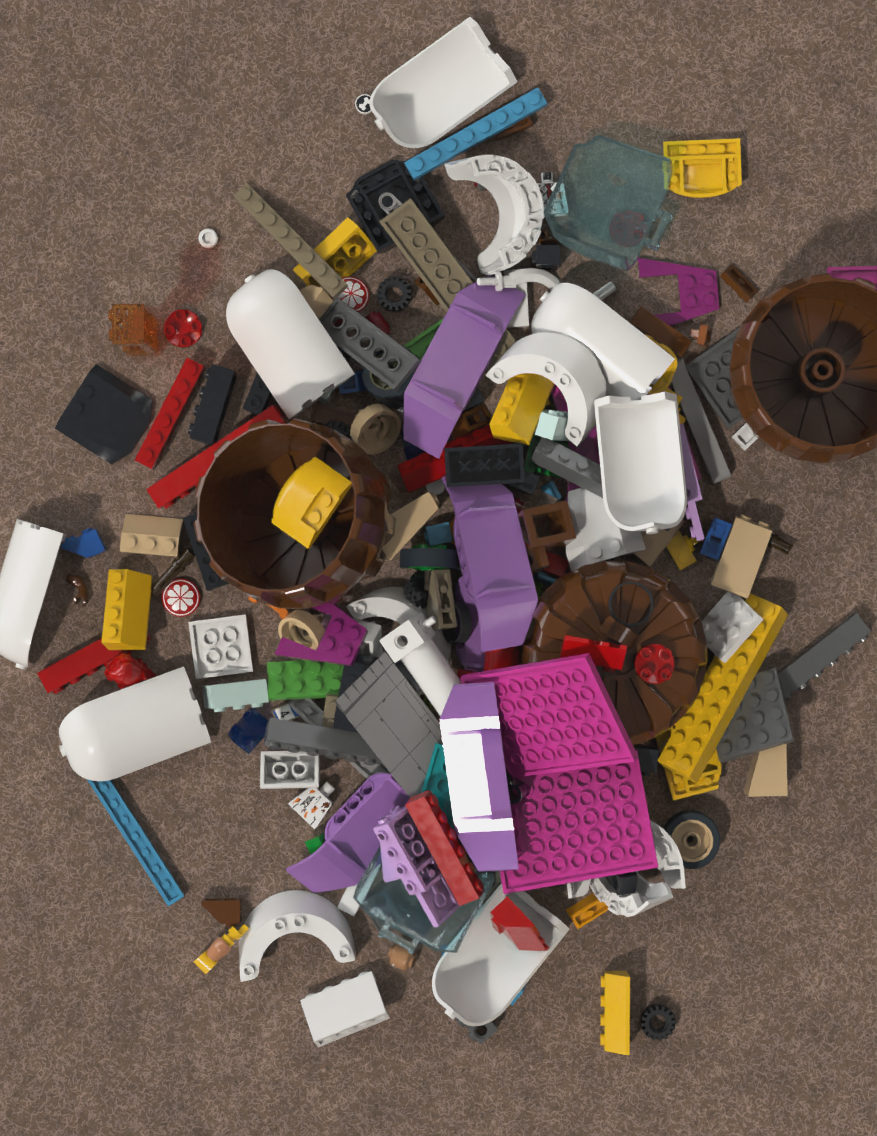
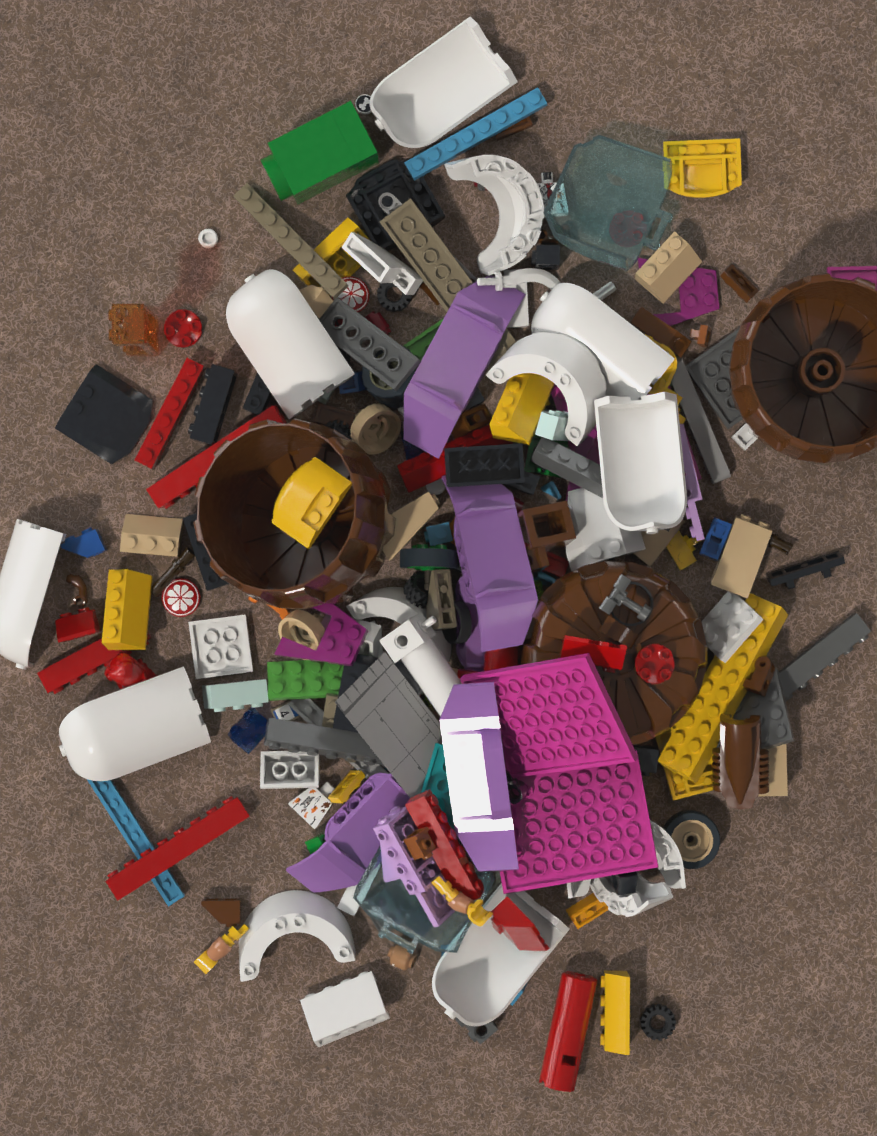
(77, 625): none -> red slope
(177, 848): none -> red brick
(319, 154): none -> green container
(346, 786): none -> yellow plate
(382, 264): none -> white slope
(420, 844): none -> dark orange brick
(462, 903): none -> yellow piece
(568, 1031): none -> red piece
(618, 597): none -> dark grey bar
(668, 267): none -> tan slope
(739, 762): none -> reddish brown connector
(761, 676): none -> reddish brown leg
(789, 573): none -> black hinge

